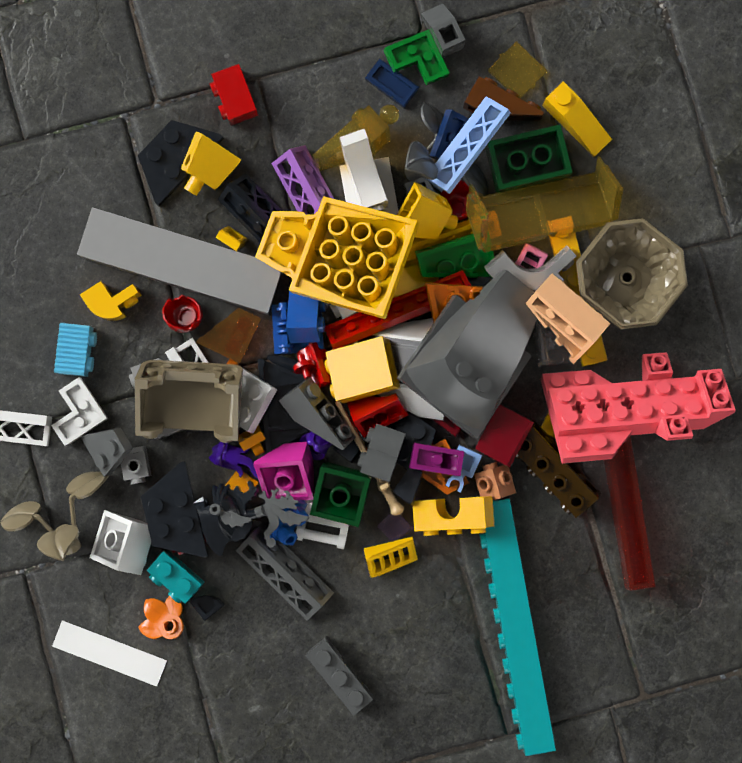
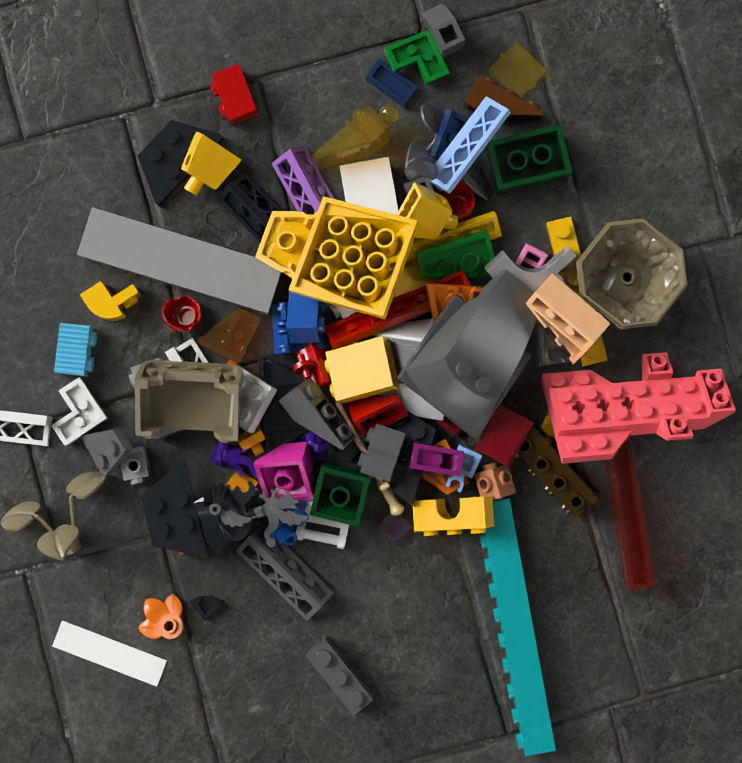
(121, 543): white slope -> none
(175, 577): teal brick -> none
(232, 238): yellow tile -> none
(363, 170): white arch -> none
(384, 566): yellow slope -> none
(544, 209): clear yellow piece -> none
(576, 118): yellow slope -> none

